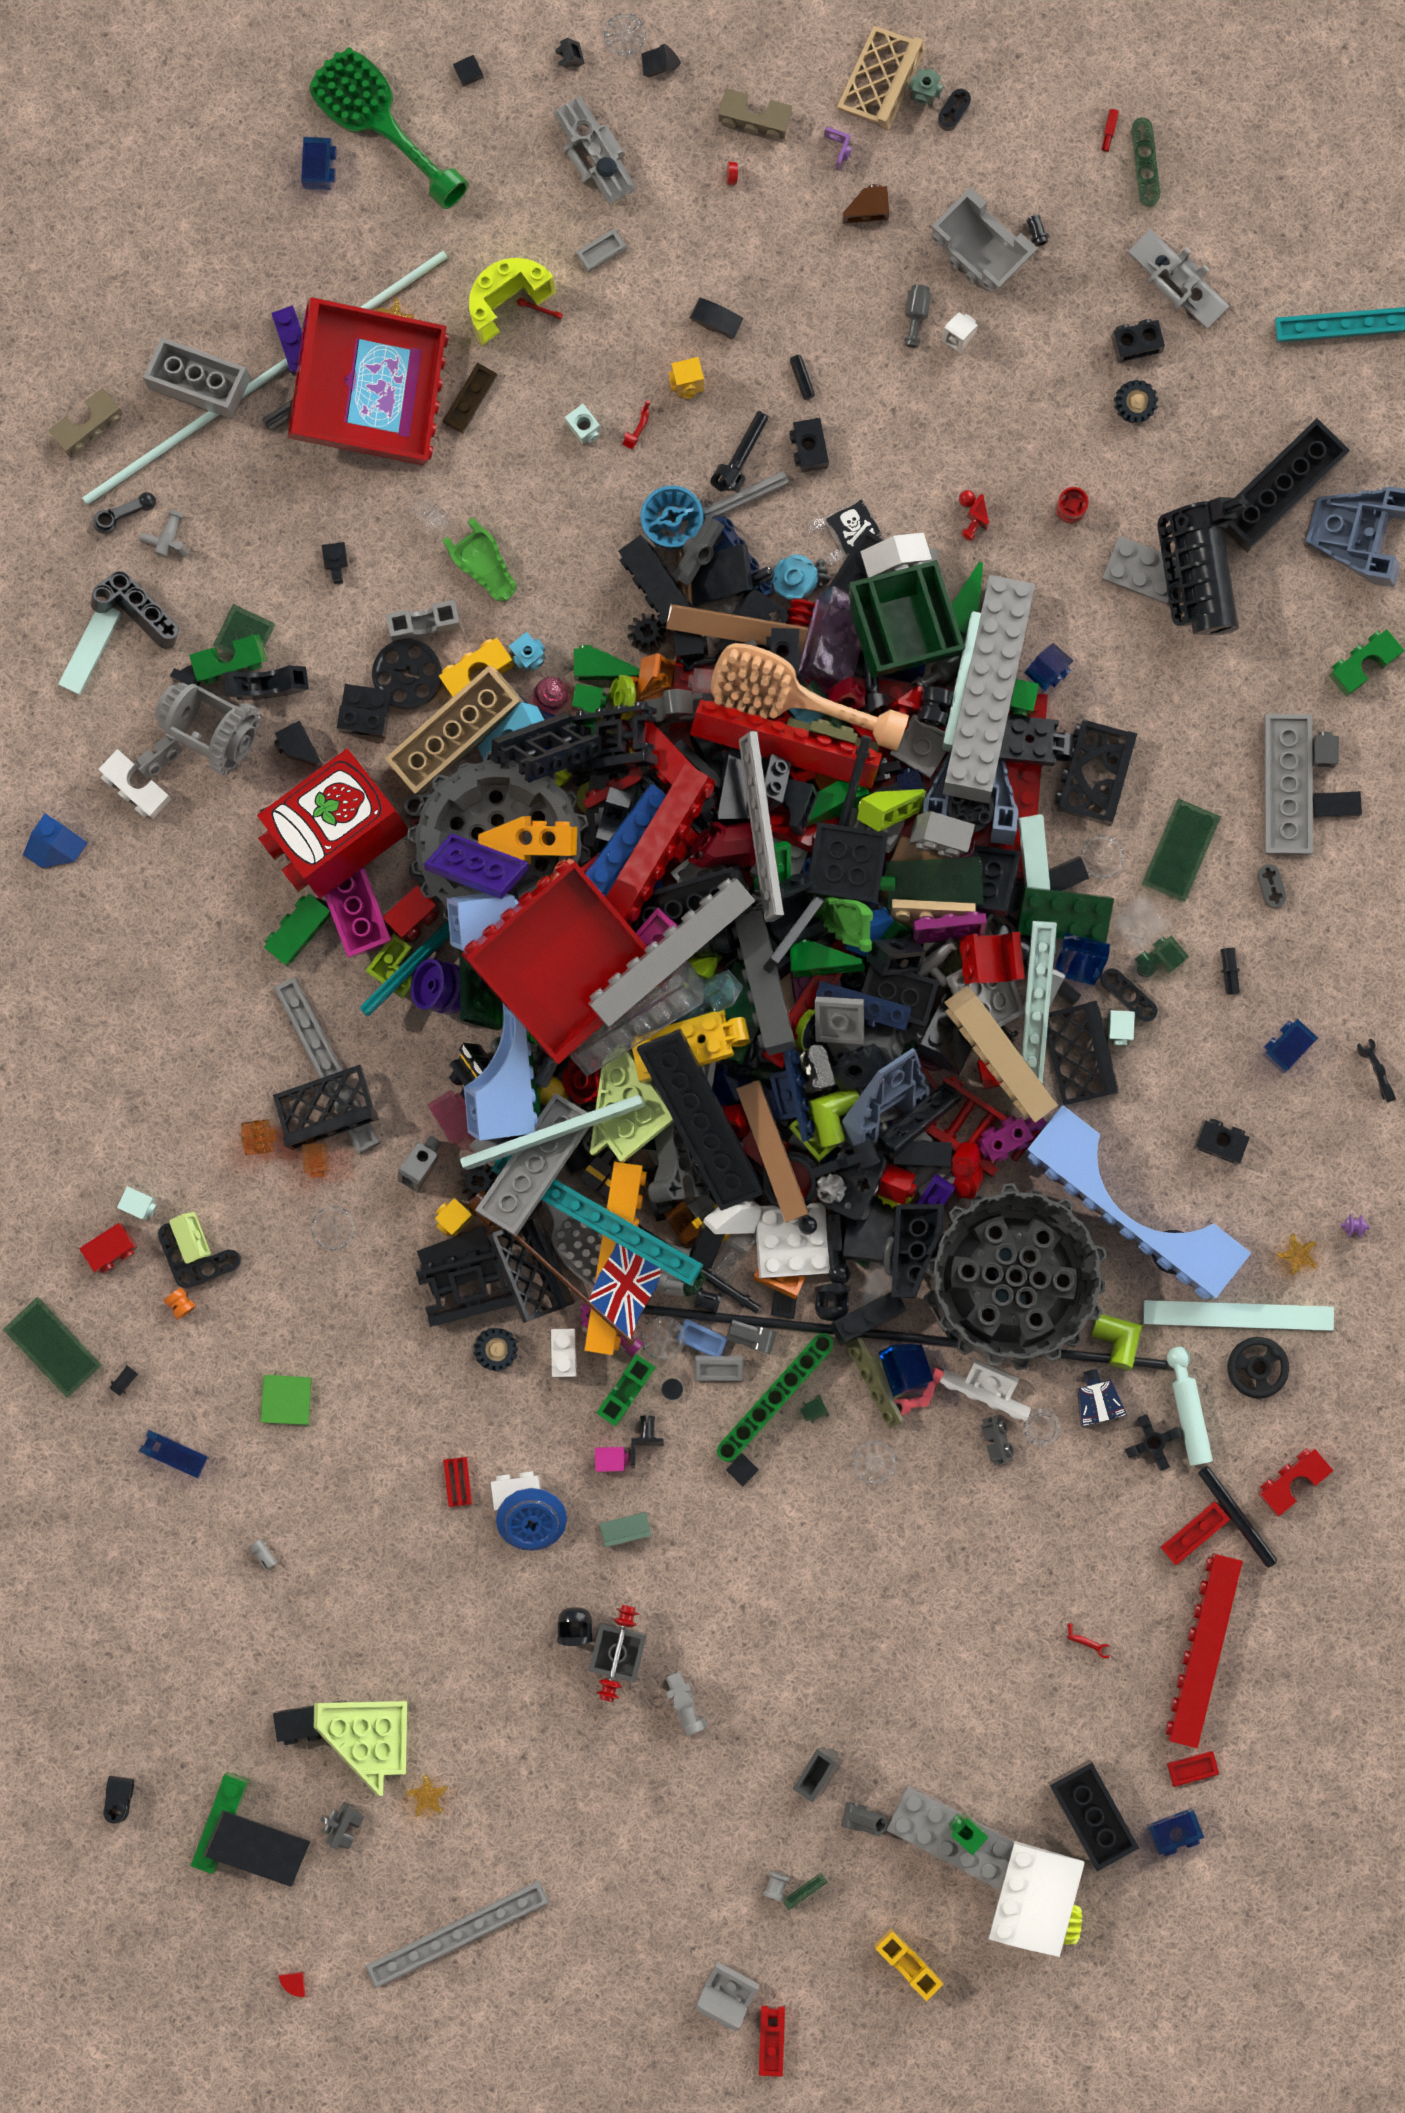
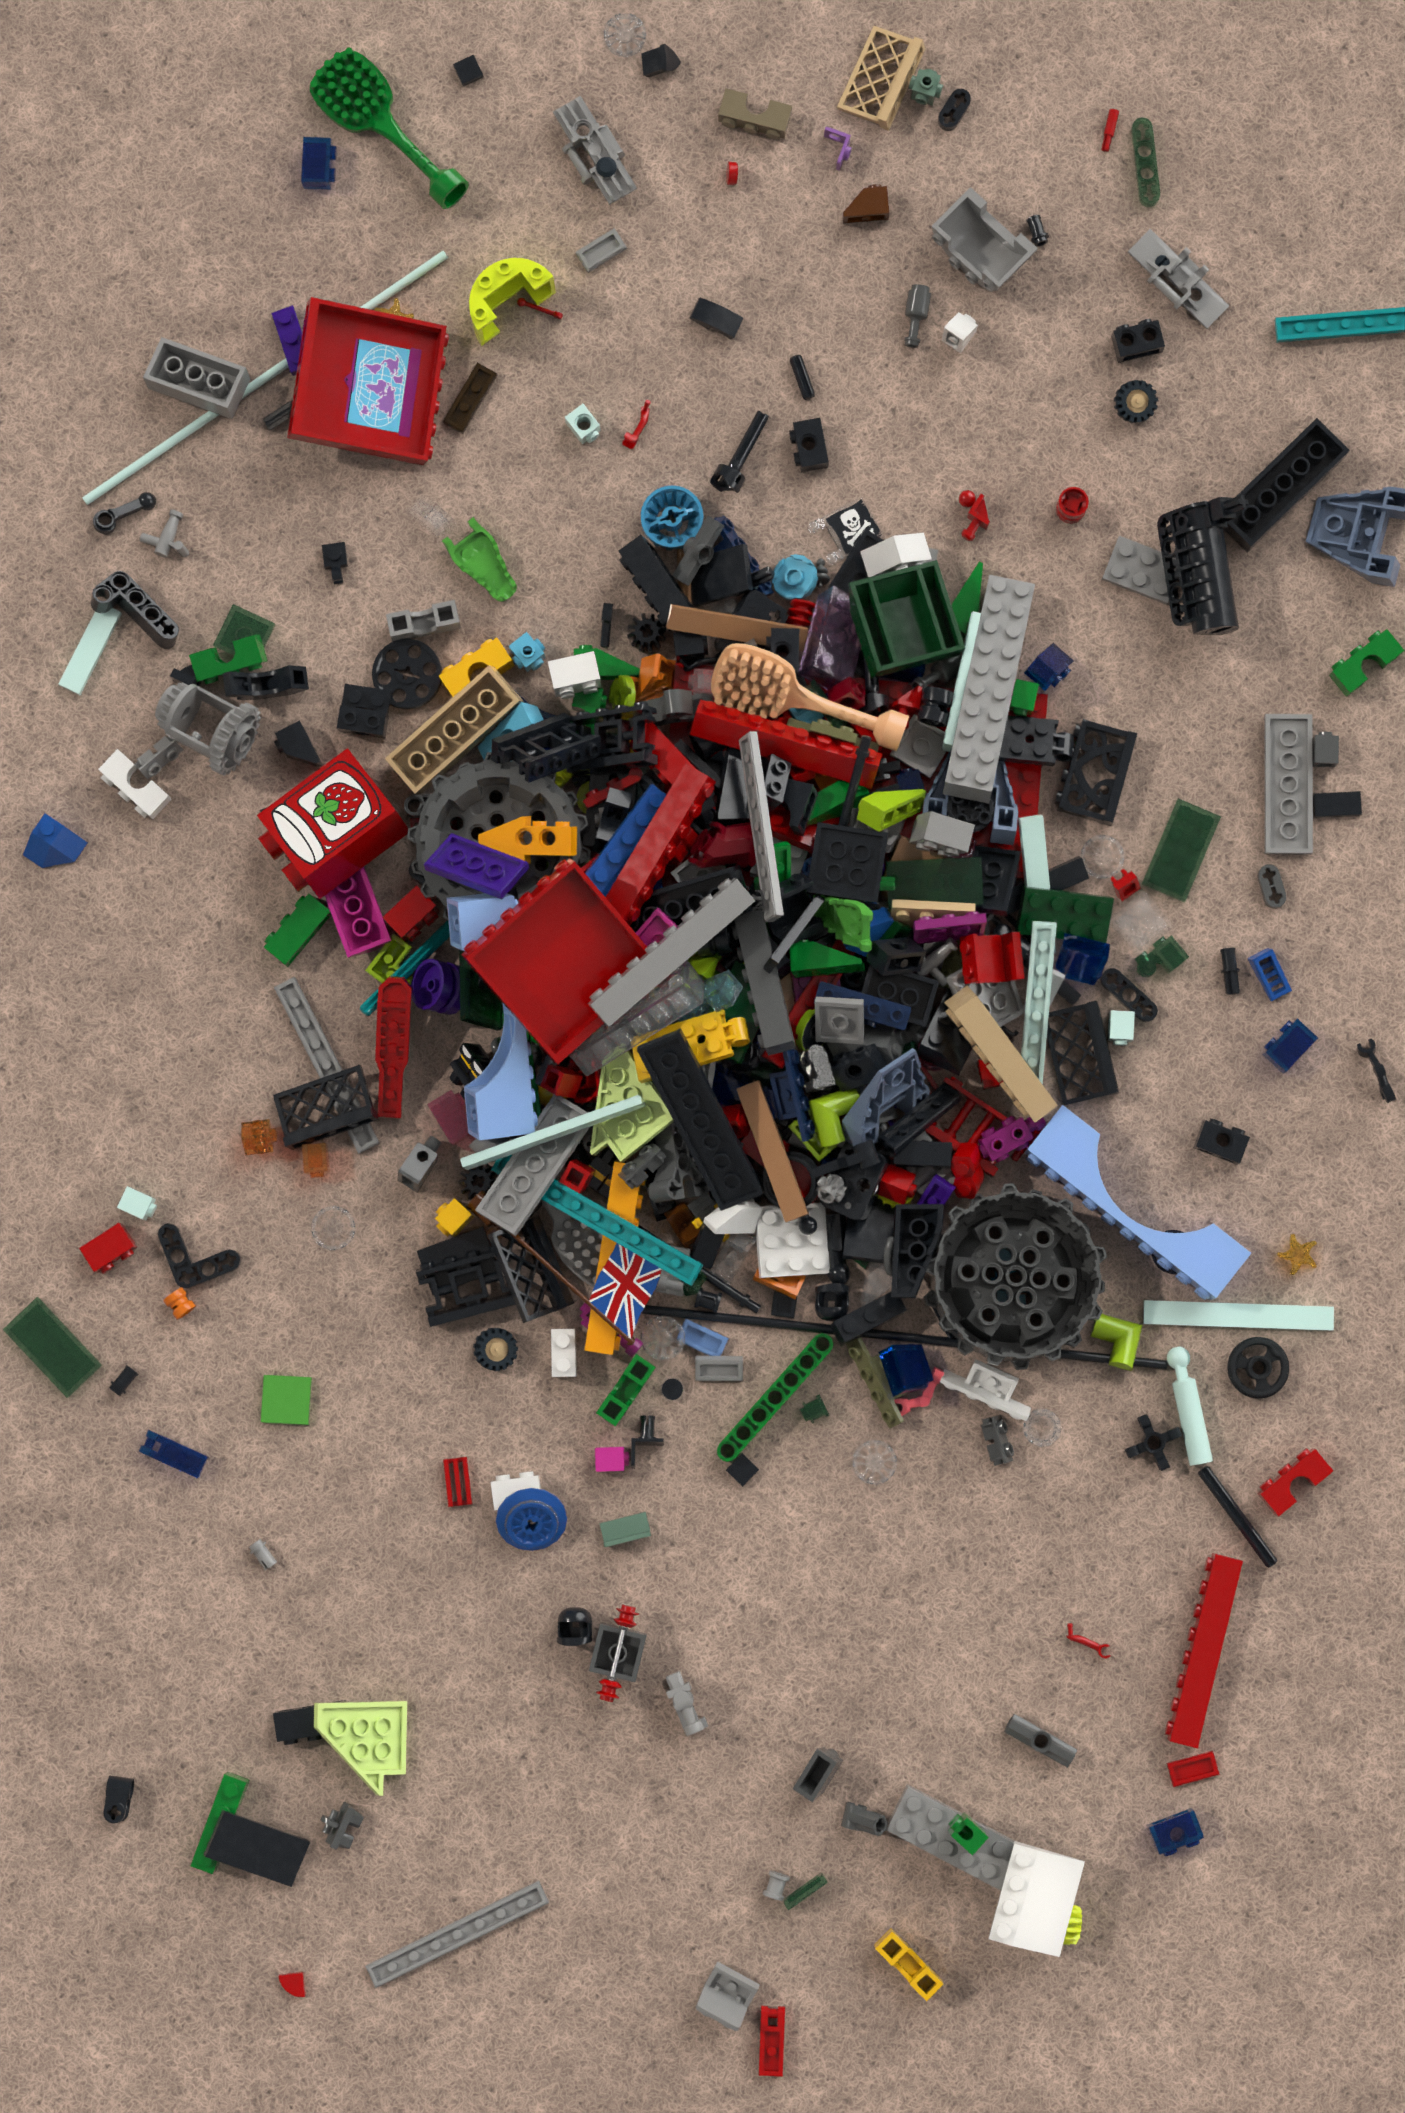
(74, 437): dark tan arch -> none
(190, 1237): yellowish green slope -> none
(392, 1043): none -> red piece
(427, 1796): clear yellow animal -> none
(550, 694): clear pink hair -> none
(561, 1081): none -> red brick
(572, 53): black tile -> none
(575, 675): none -> white brick
(577, 1175): none -> red brick
(607, 615): none -> black bar
(633, 1171): none -> dark grey hinge
(686, 378): yellow brick -> none
(745, 495): light grey axle -> none
(756, 1337): dark grey piece -> none
(1054, 1747): none -> dark grey piece
(1093, 1815): black brick -> none
(1098, 1400): torso -> none
(1126, 885): none -> red tile
(1194, 1533): red plate -> none
(1258, 969): none -> blue slope
(1355, 1226): medium lavender wheel -> none

